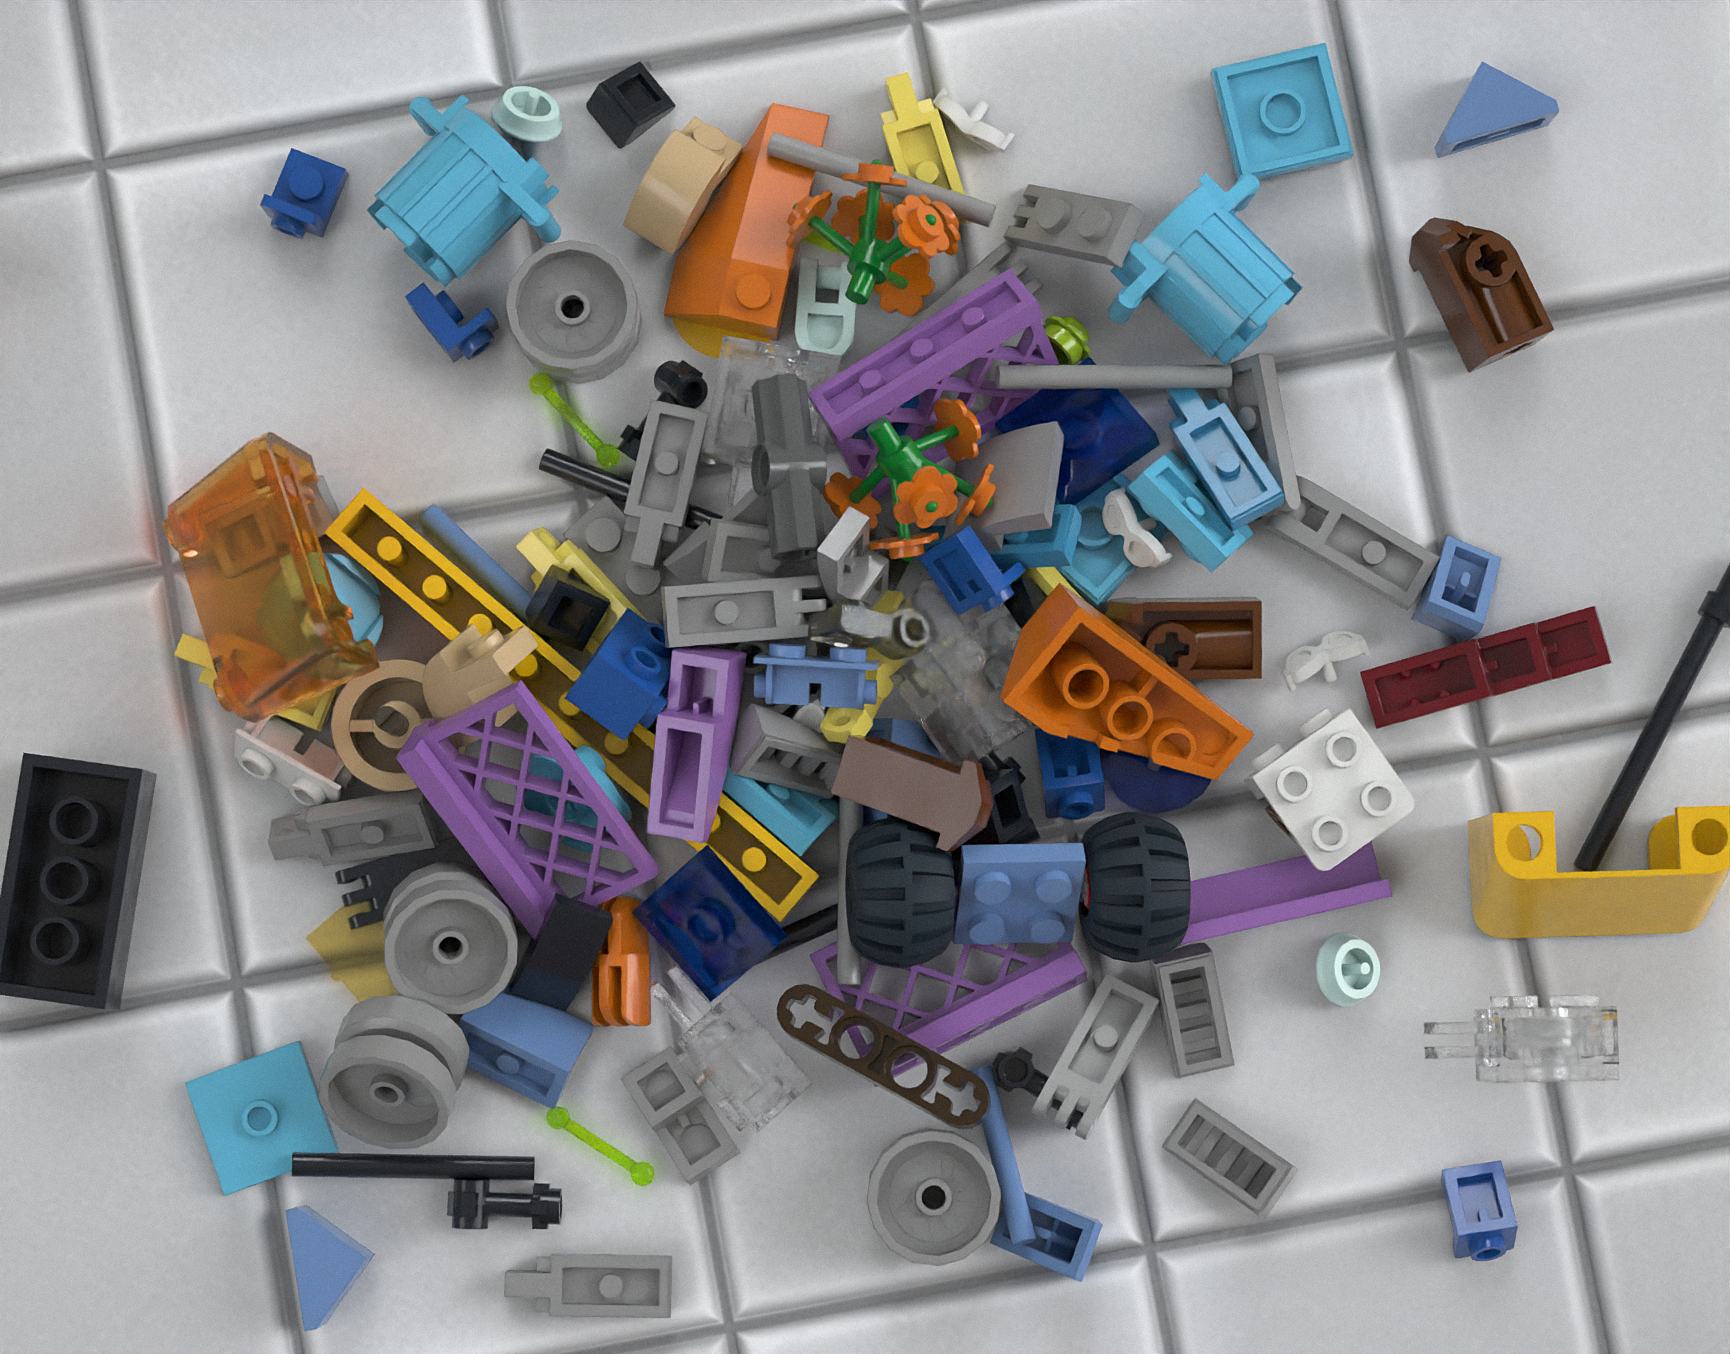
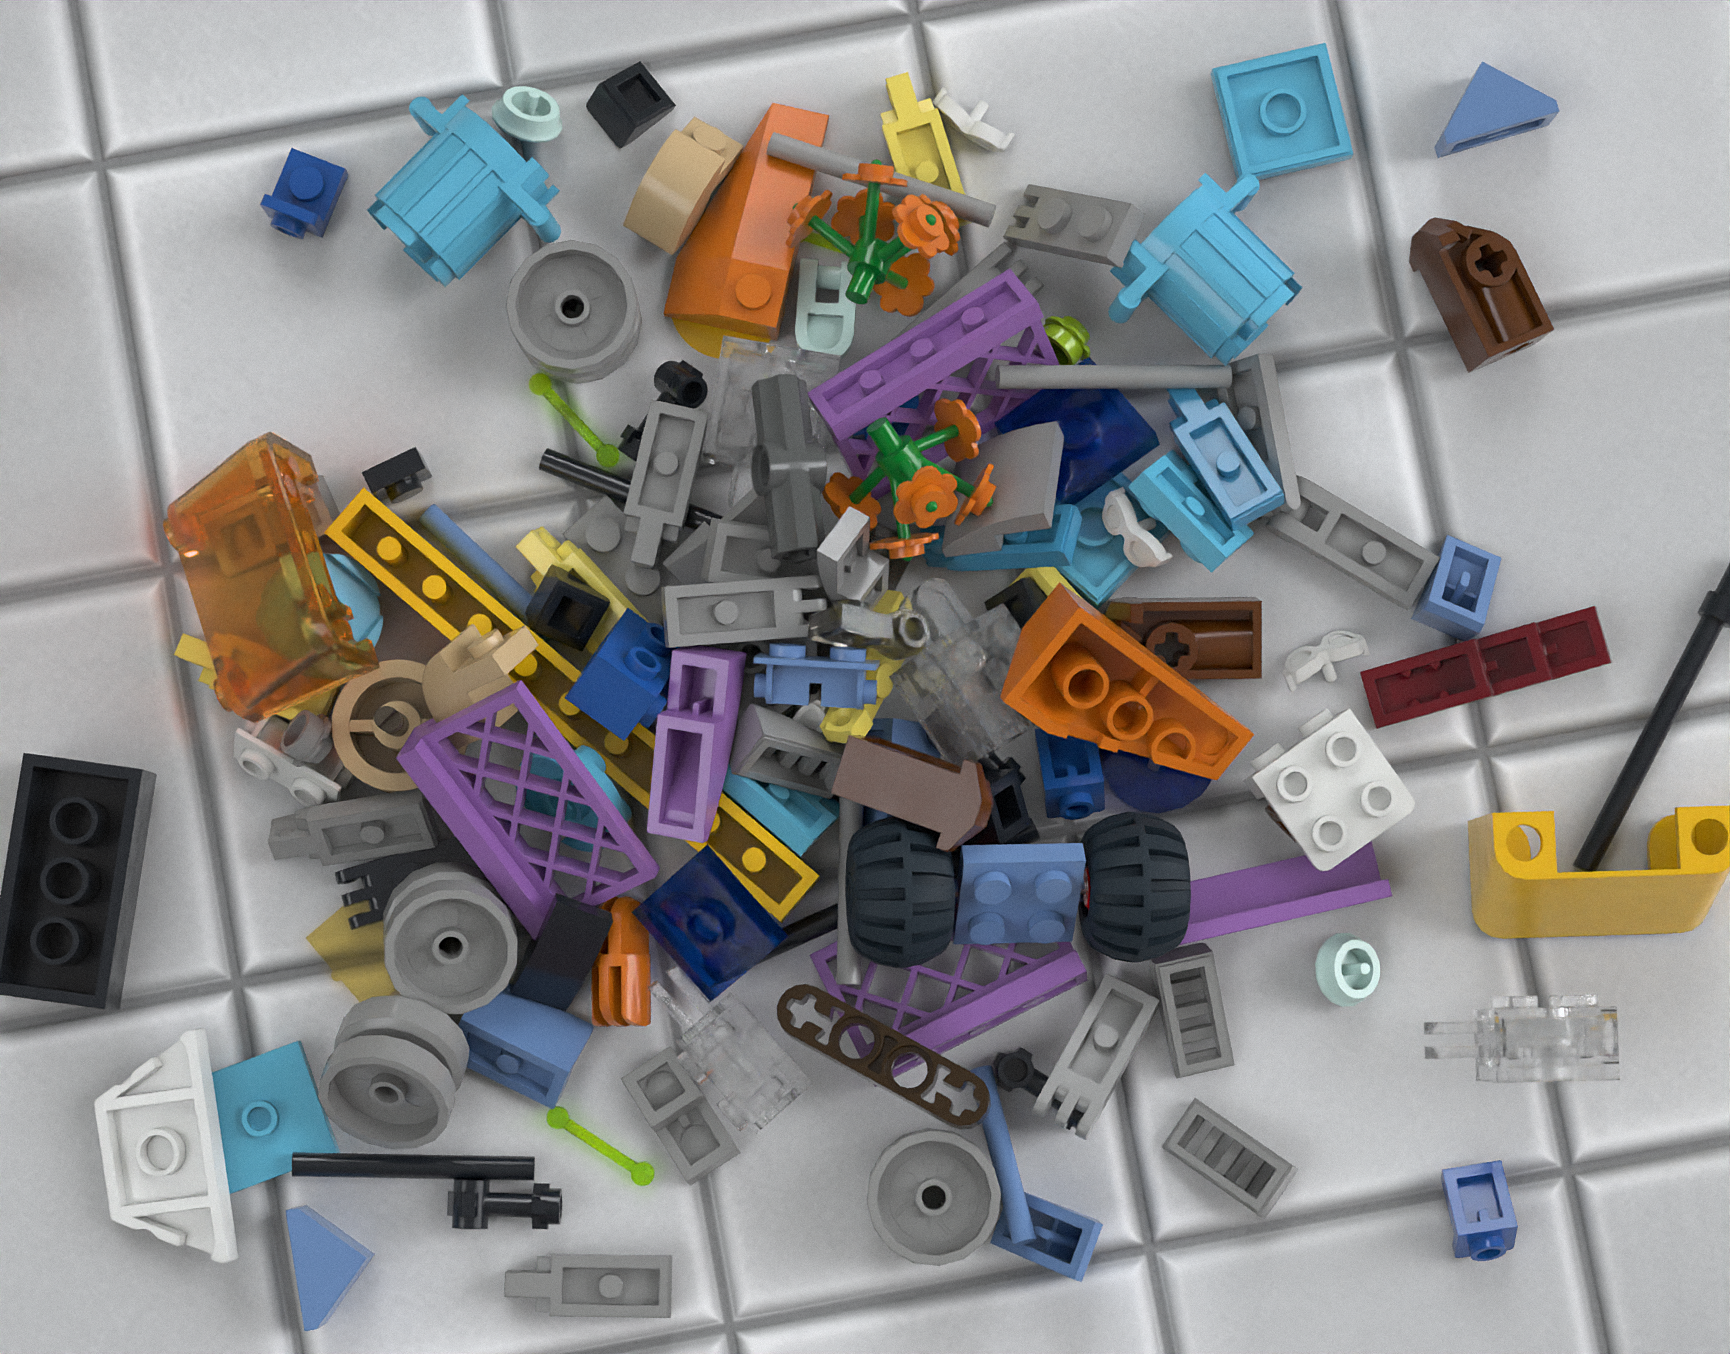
(167, 1151): none -> white wing
(307, 738): none -> light grey plate
(398, 476): none -> black plate
(441, 319): blue bracket -> none
(968, 572): blue bracket -> none

